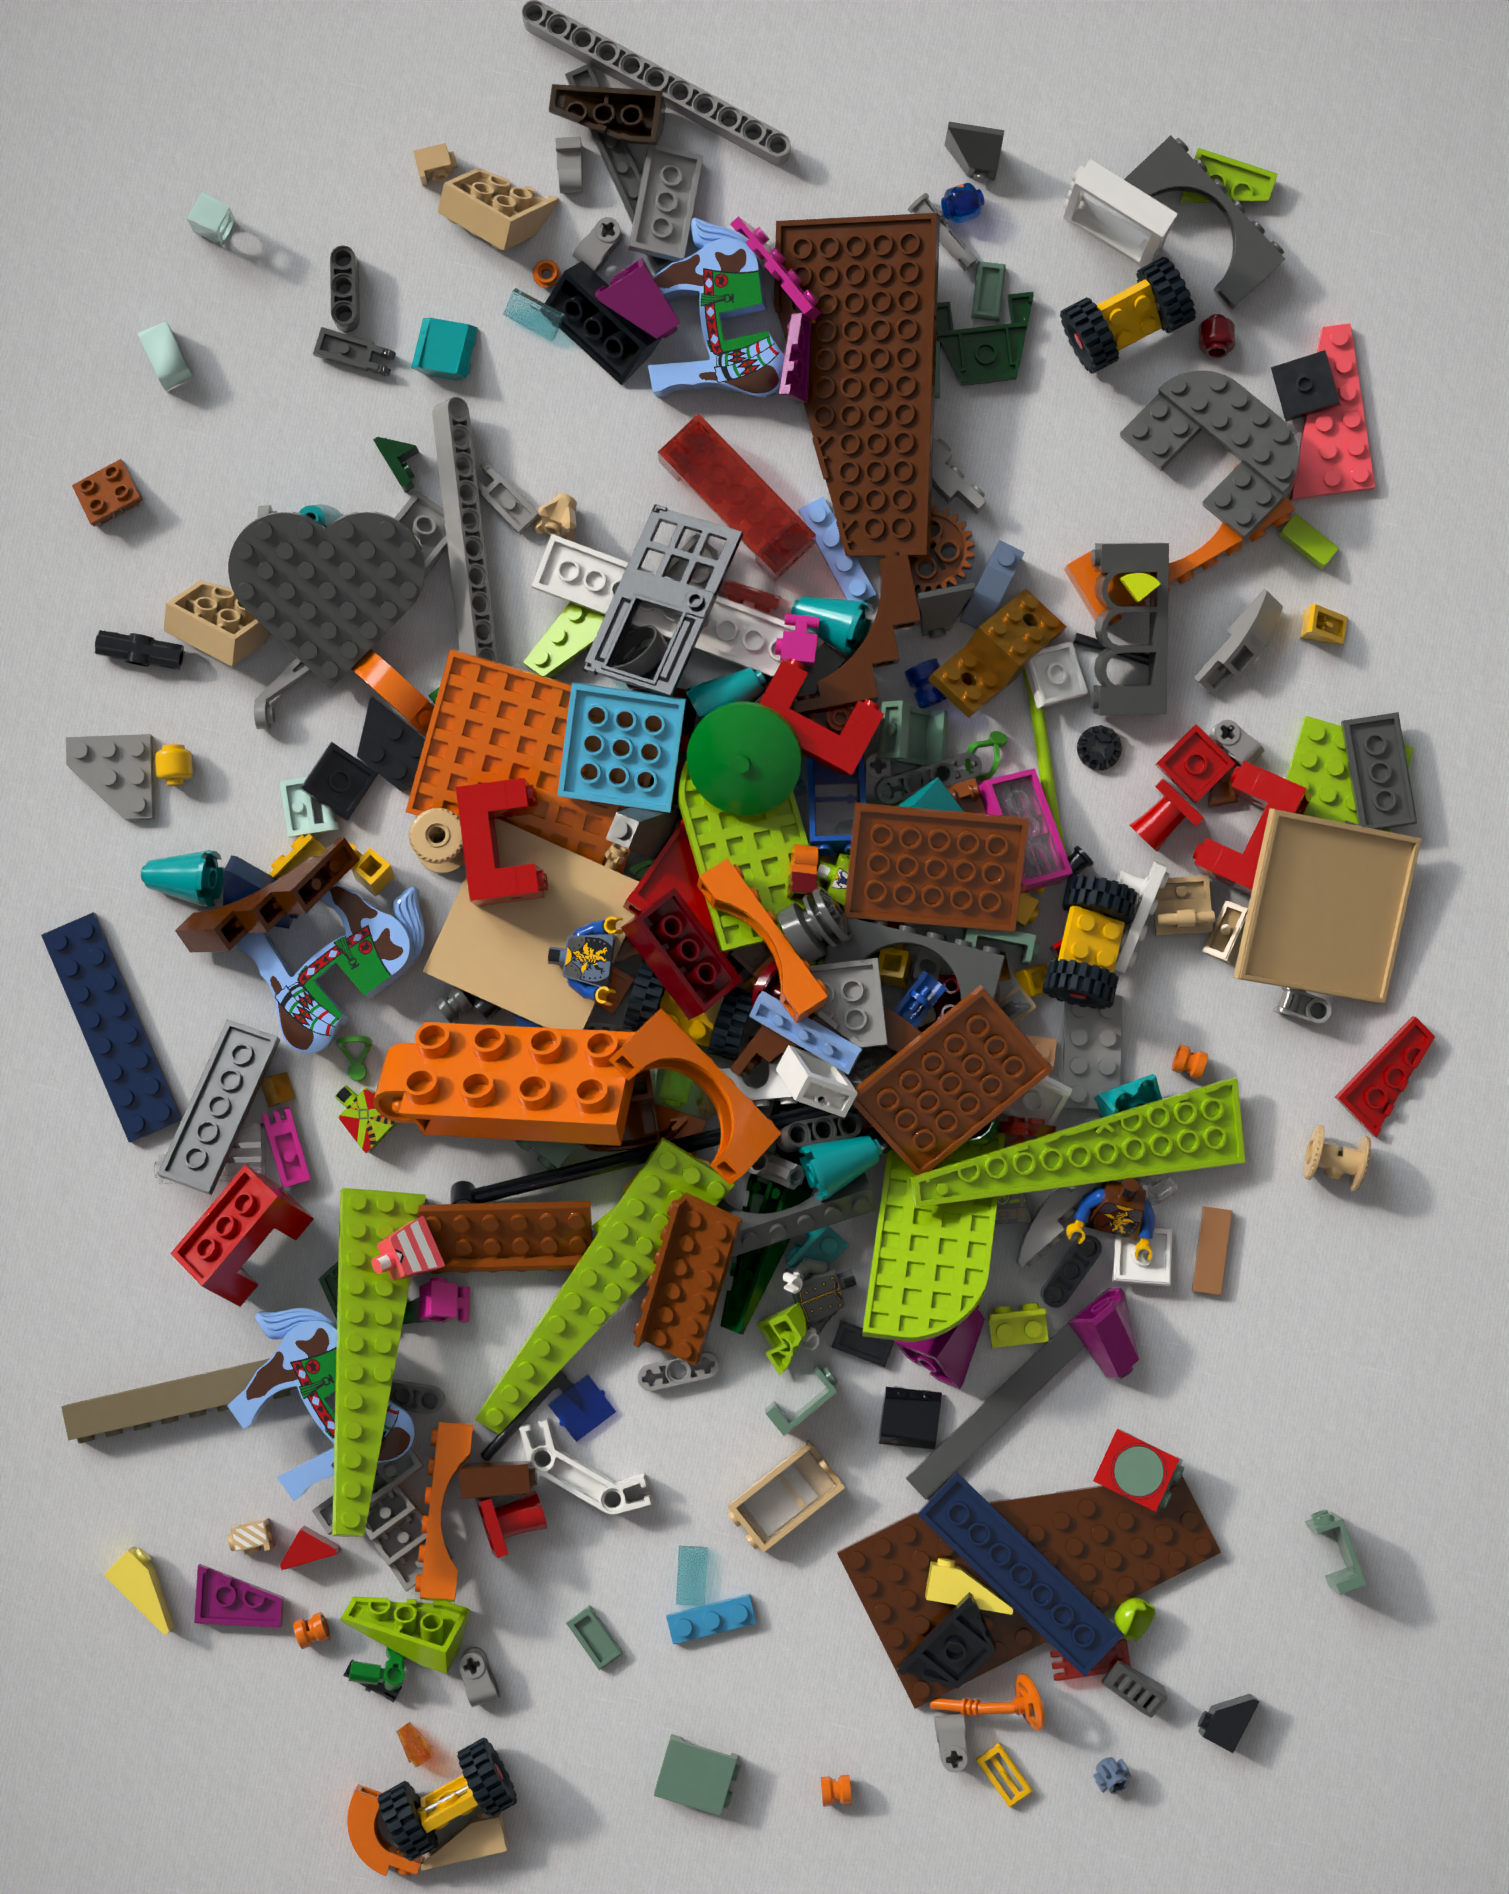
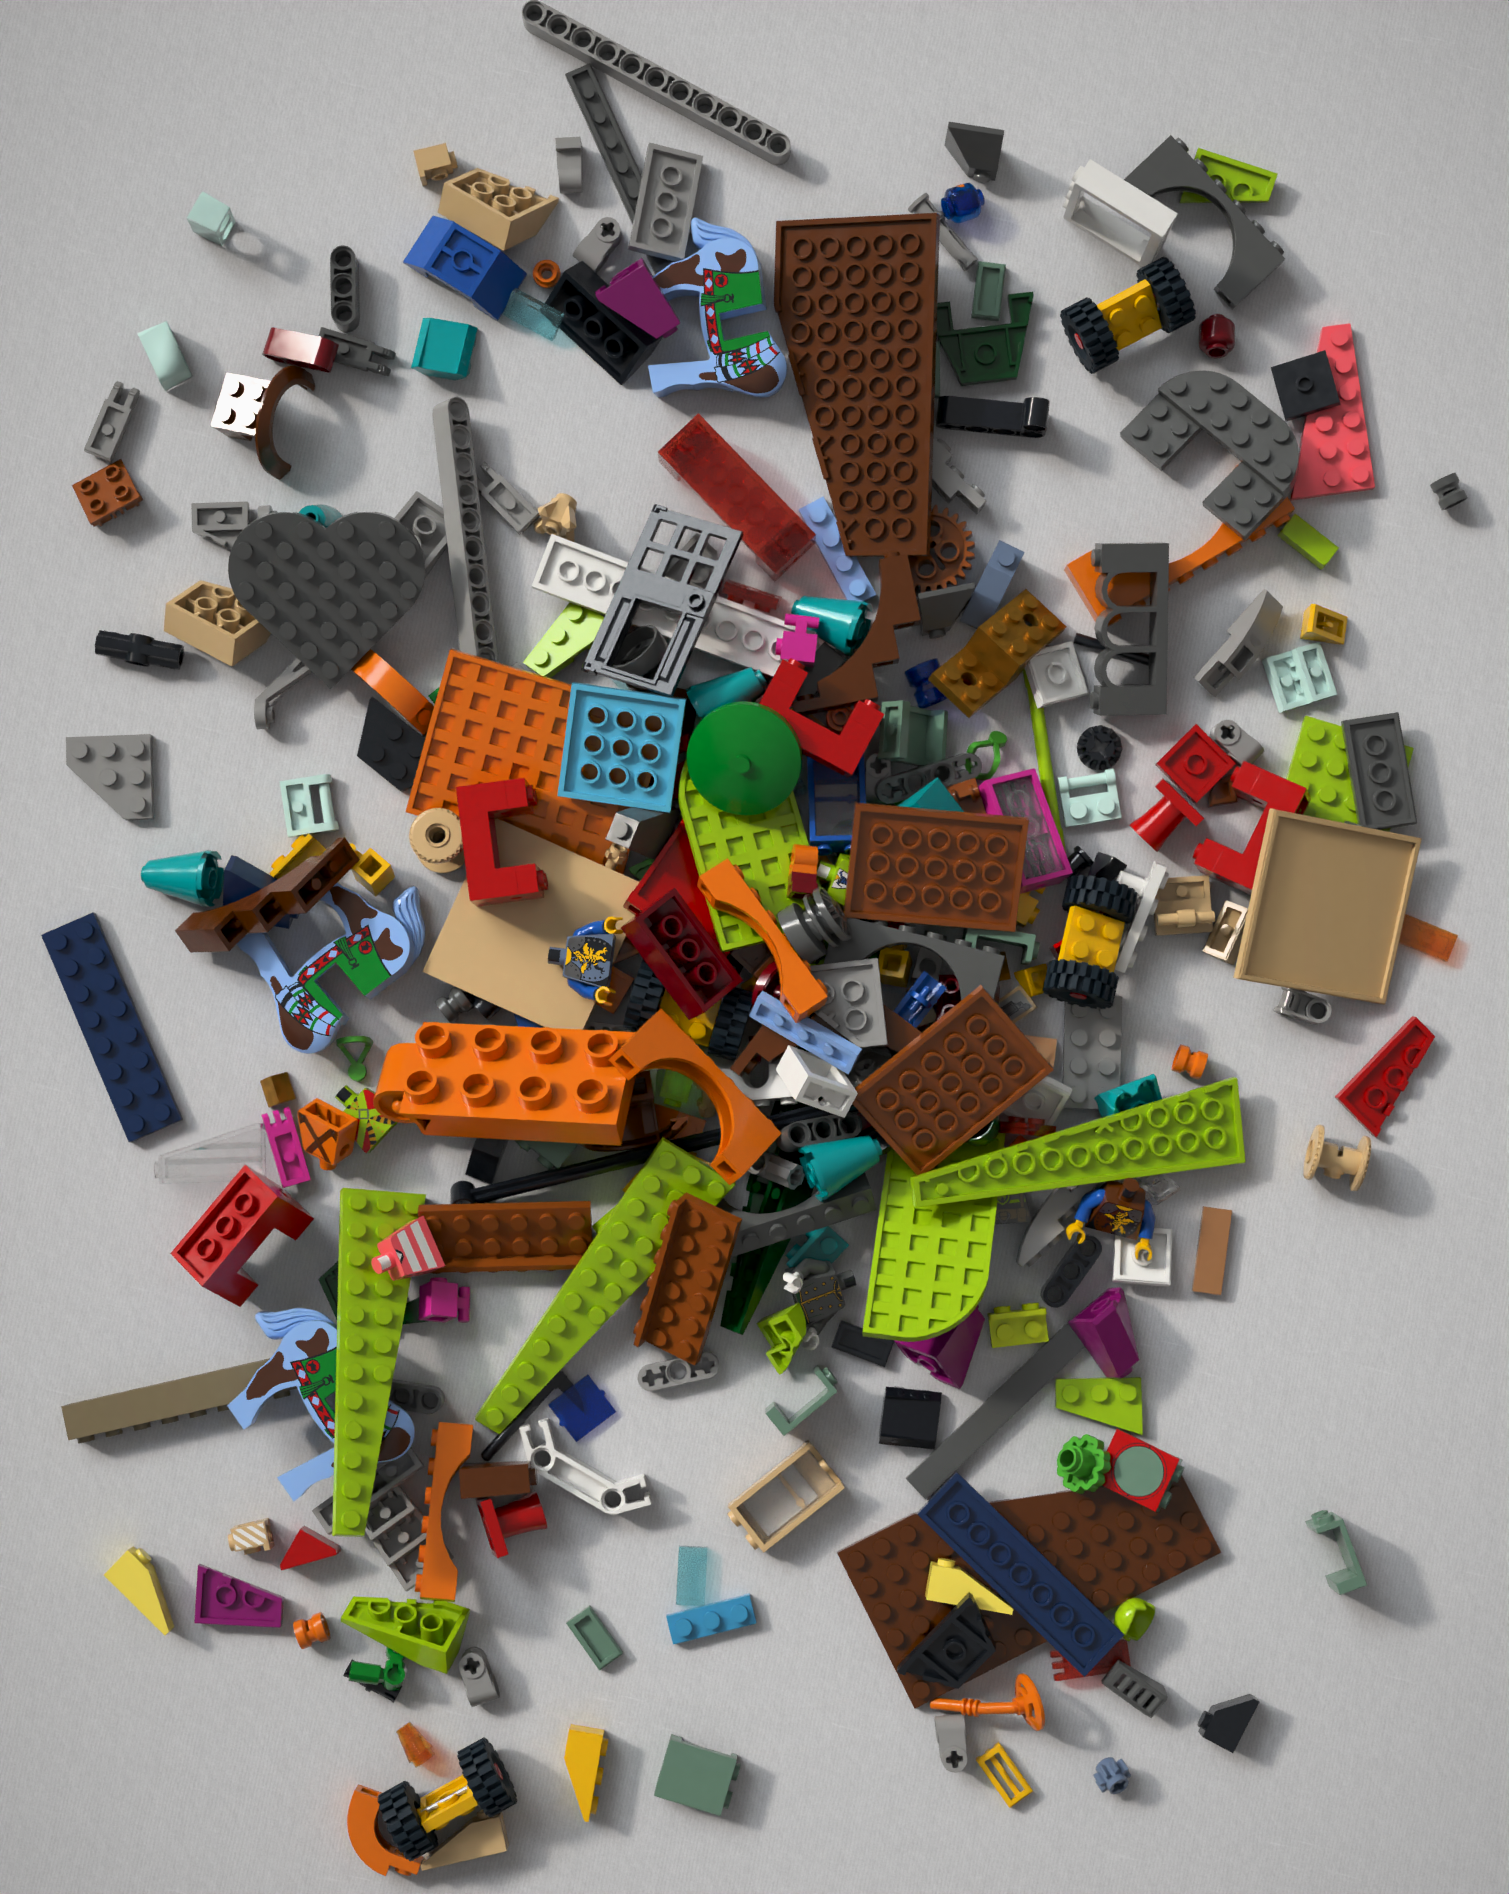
(111, 423): none -> light grey hinge
(174, 764): yellow head -> none
(219, 1107): plate -> none
(220, 521): none -> light grey wing
(248, 411): none -> reddish brown piece
(300, 349): none -> beam
(327, 1132): none -> orange torso
(338, 781): black tile -> none
(394, 454): dark green slope -> none
(466, 265): none -> blue slope
(486, 1158): none -> black slope
(582, 1761): none -> yellow slope
(621, 113): dark brown wedge -> none
(774, 264): dark pink wing -> none
(795, 370): magenta wing -> none
(836, 1791): orange wheel -> none
(994, 416): none -> black beam
(1083, 1464): none -> bright green plant
(1092, 807): none -> light aqua plate
(1103, 1399): none -> lime wing
(1106, 866): none -> black slope
(1139, 584): neon yellow tile -> none
(1299, 677): none -> light aqua slope
(1427, 938): none -> clear orange plate
(1445, 486): none -> dark grey wheel

